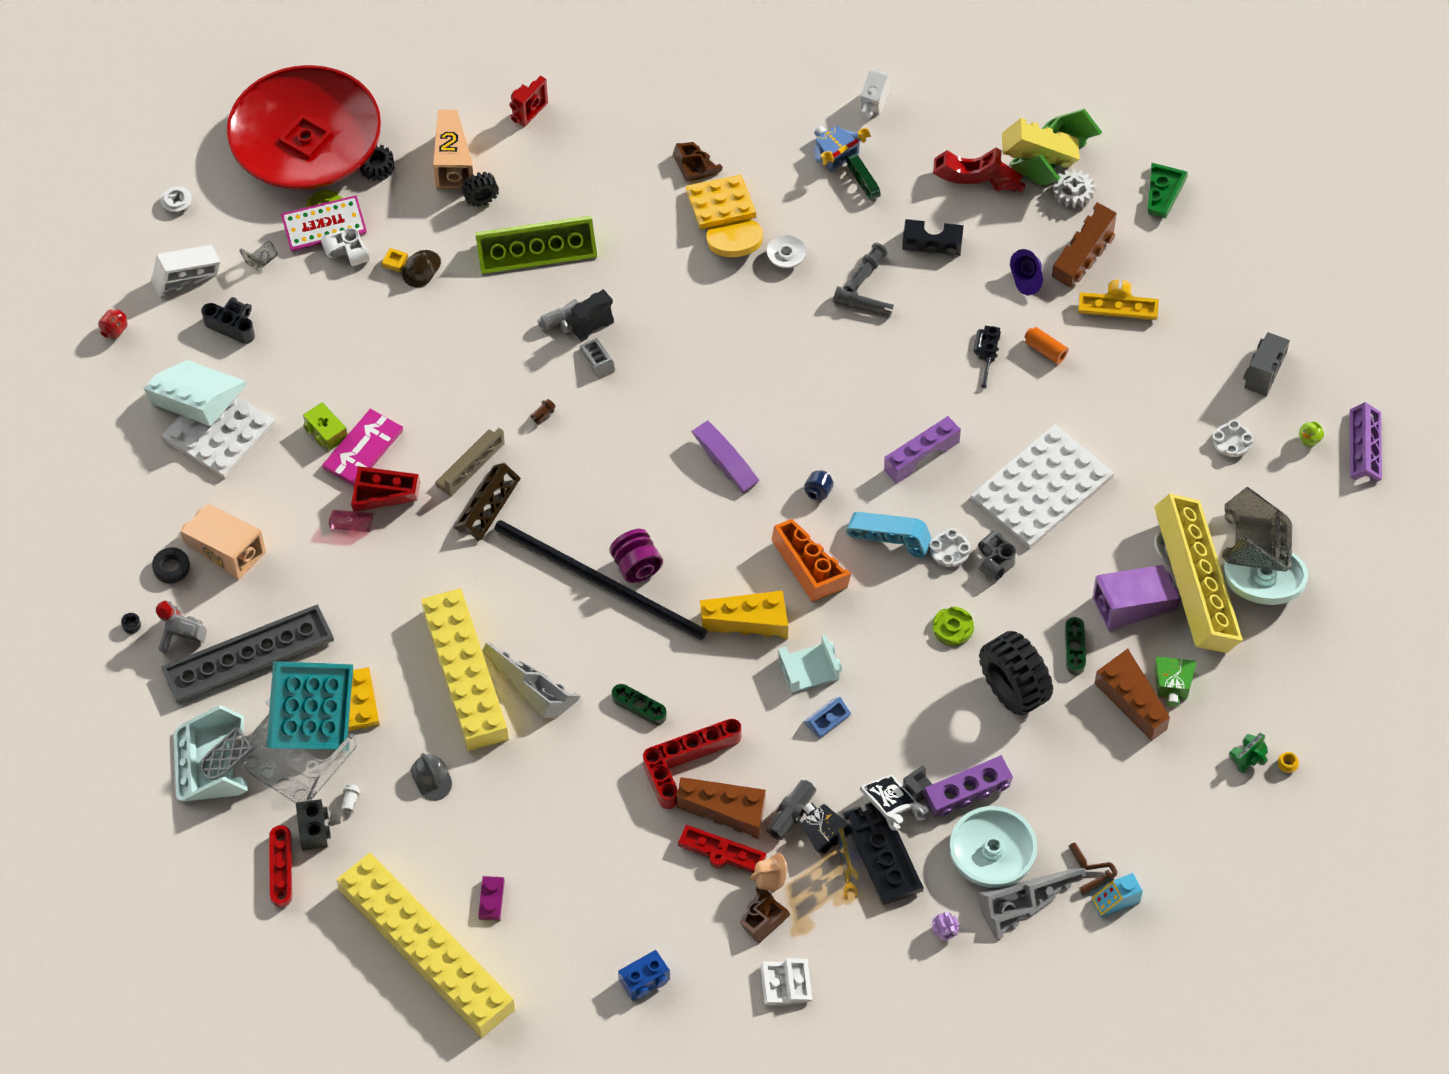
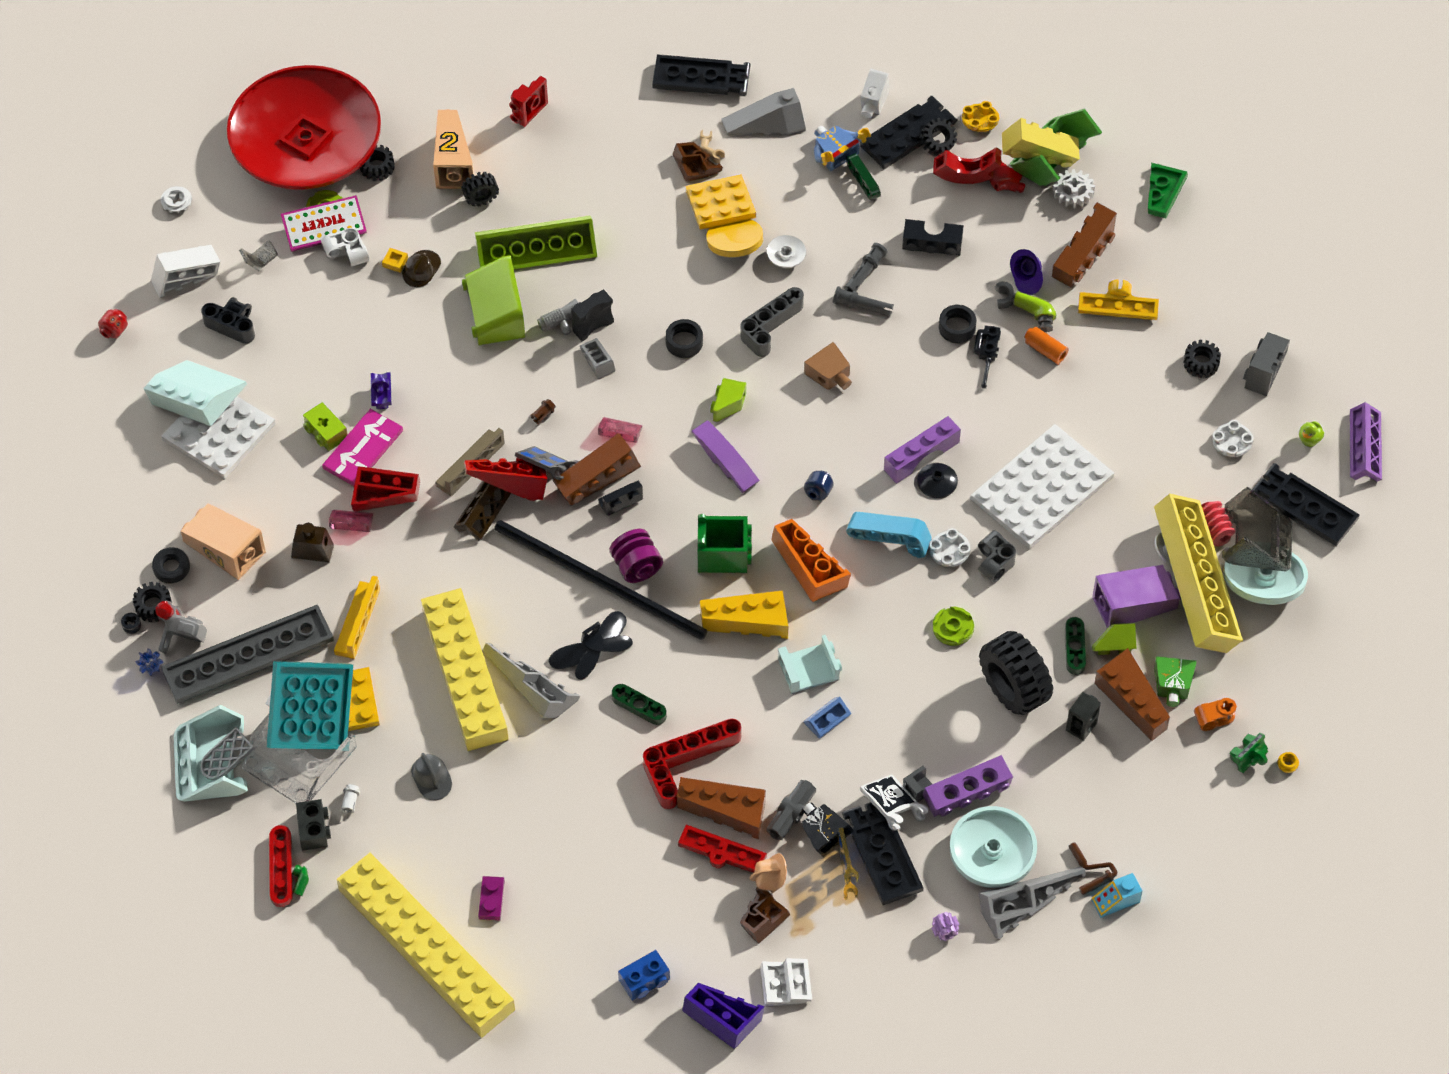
(146, 593): none -> black tyre
(153, 665): none -> clear blue gear
(303, 879): none -> green arm
(312, 543): none -> dark brown torso
(357, 618): none -> yellow fence
(381, 390): none -> dark purple hips
(495, 302): none -> lime windscreen
(514, 477): none -> red wedge
(545, 460): none -> dark grey flag
(586, 654): none -> black piece
(597, 470): none -> dark orange wedge
(610, 427): none -> clear pink slope
(621, 498): none -> black bracket
(684, 351): none -> black tyre
(700, 75): none -> black hinge
(713, 153): none -> tan arm
(718, 541): none -> green container
(722, 1015): none -> dark purple wedge
(729, 399): none -> lime slope
(756, 330): none -> dark grey beam
(772, 114): none -> light grey wedge
(829, 368): none -> medium nougat torso
(903, 133): none -> black hinge
(931, 144): none -> black tyre
(934, 486): none -> black dish
(956, 336): none -> black tyre
(980, 117): none -> yellow dish
(1041, 309): none -> piece
(1083, 716): none -> pearl dark grey brick
(1116, 637): none -> lime slope
(1199, 367): none -> black tyre
(1214, 714): none -> orange piece
(1218, 523): none -> coral piece
(1306, 504): none -> black hinge

